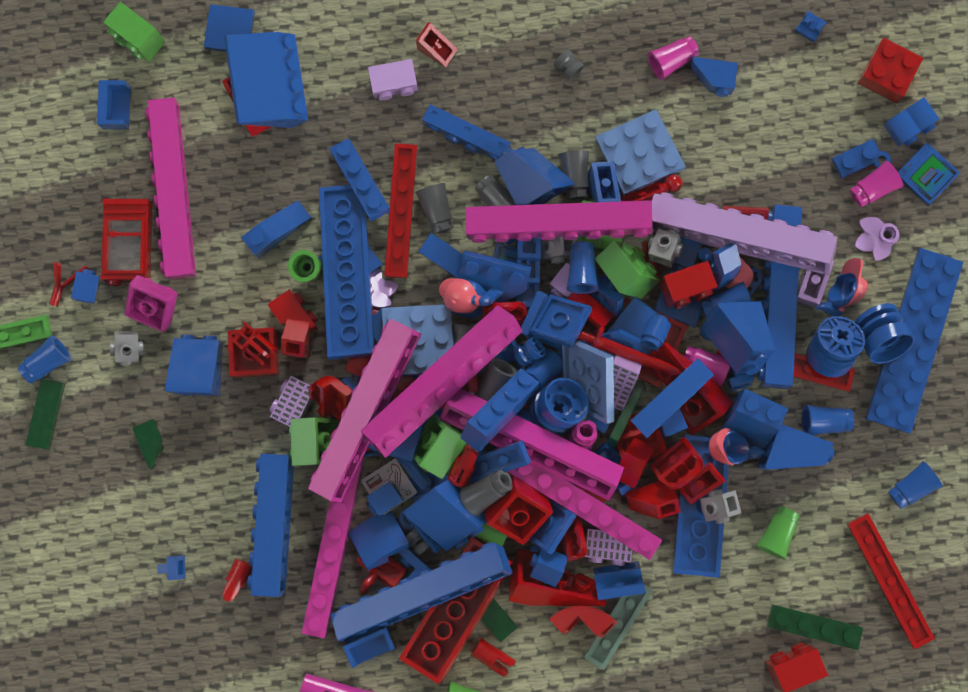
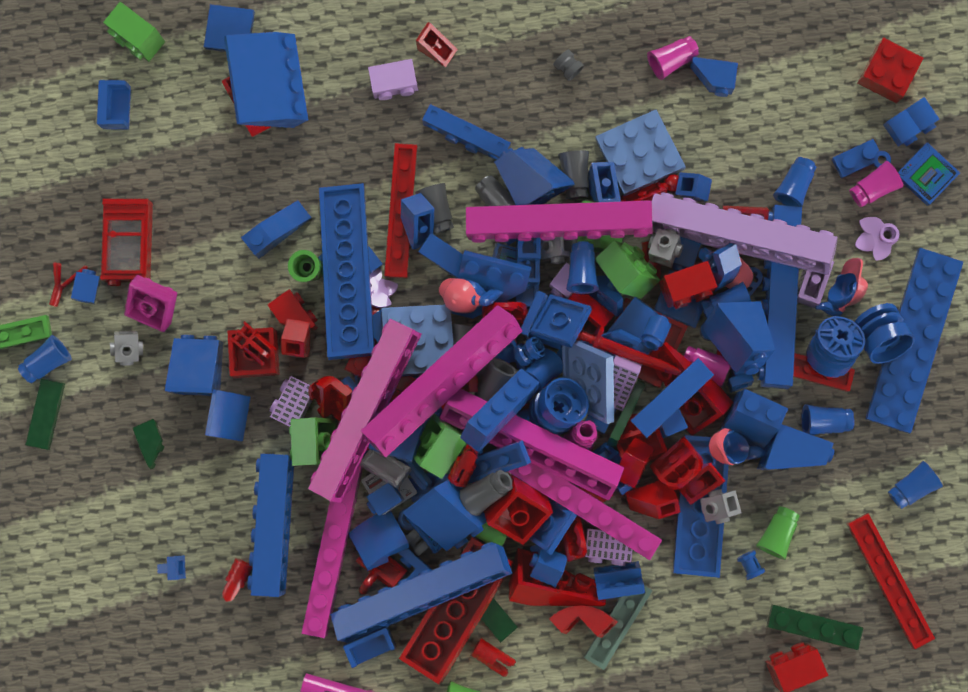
(171, 188): dark pink brick -> none
(227, 415): none -> blue slope
(359, 180): blue plate -> none
(386, 468): none -> light grey tile
(417, 219): none -> blue slope
(693, 186): none -> blue brick
(751, 565): none -> blue bush
(796, 183): none -> blue plant
(810, 26): blue tile -> none

